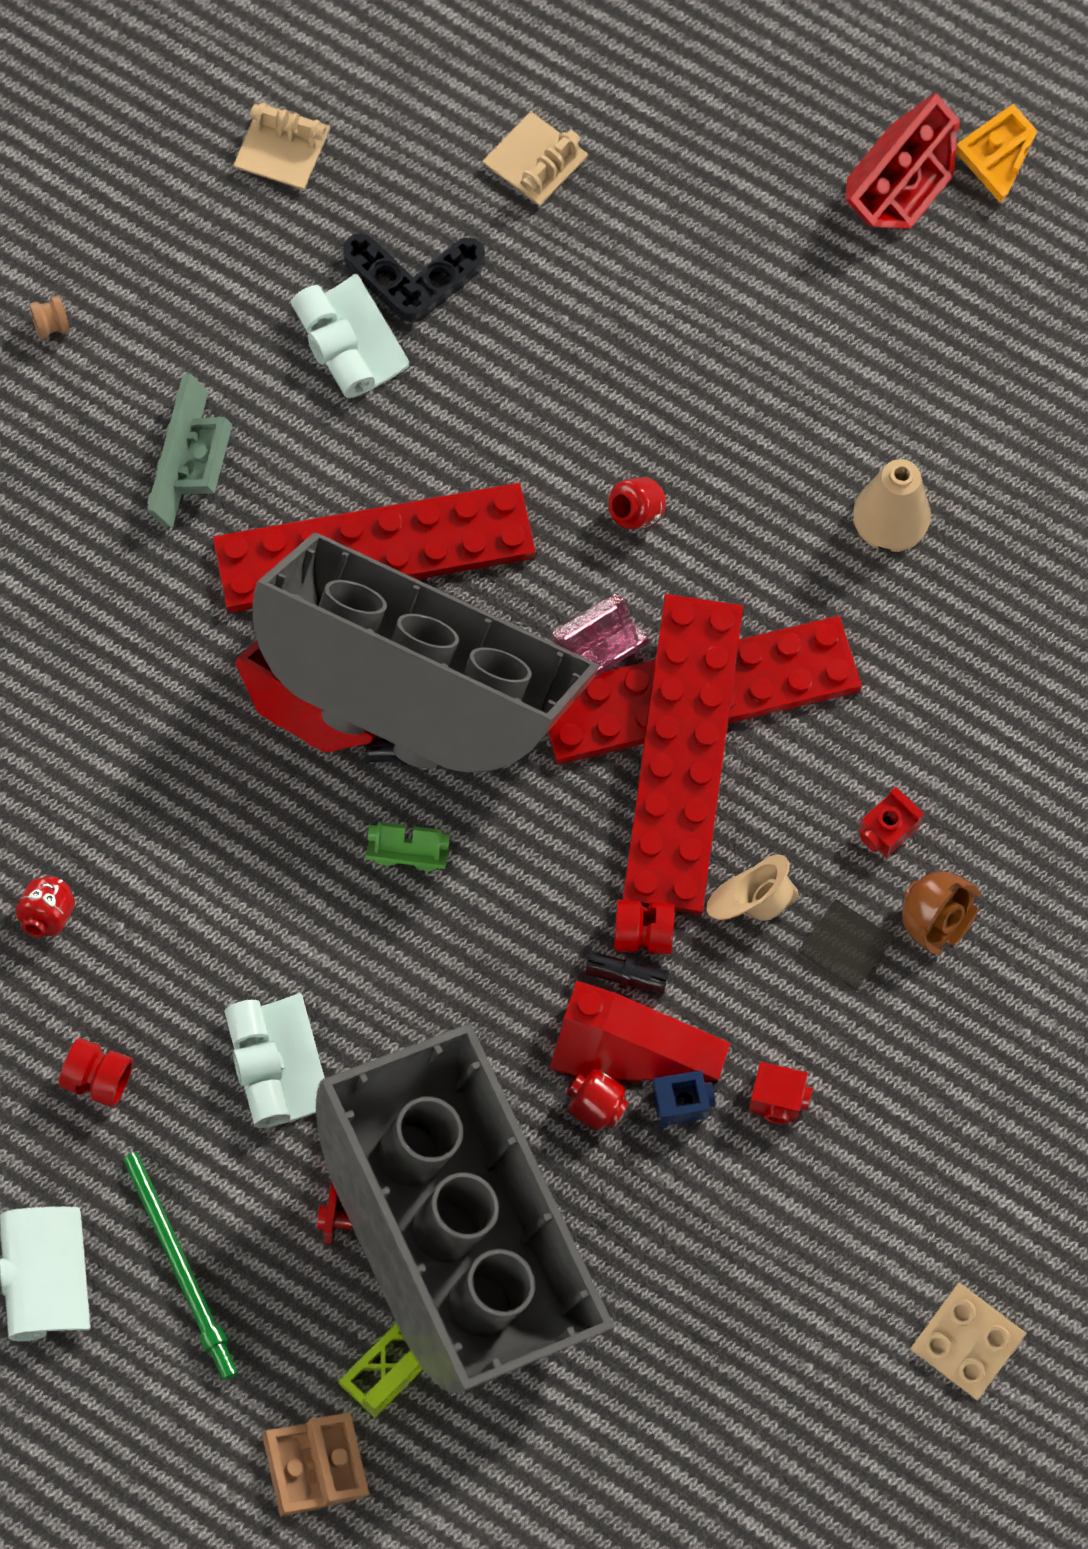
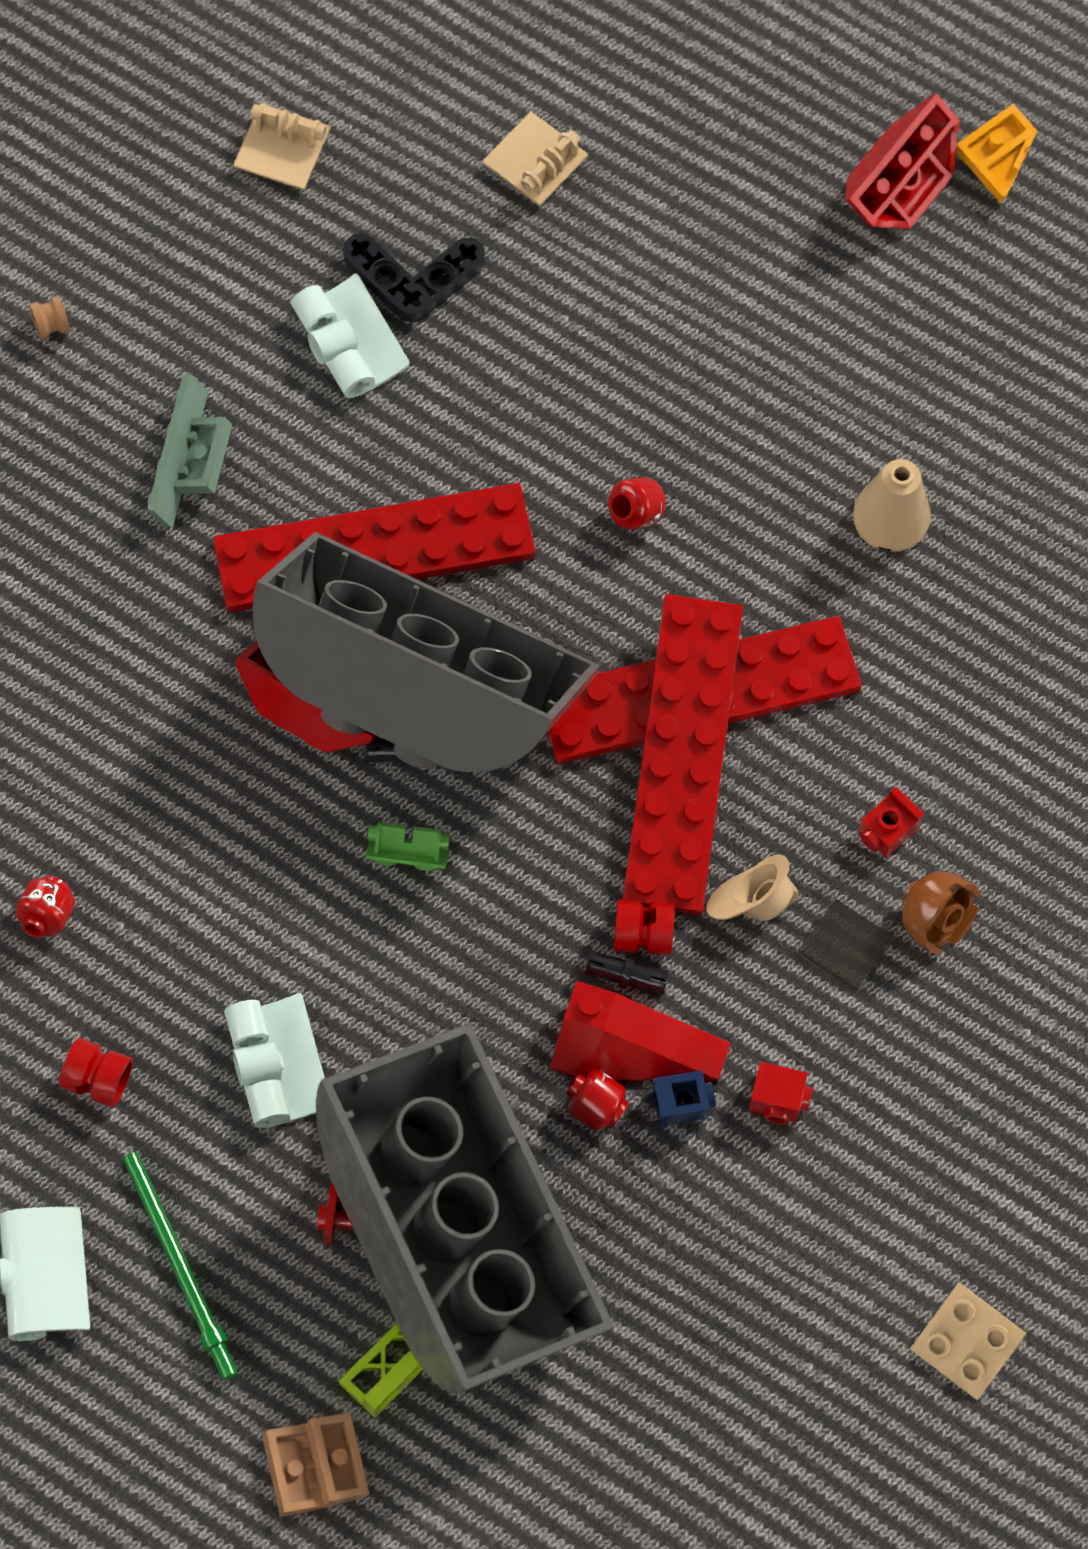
(602, 634): clear pink panel -> none

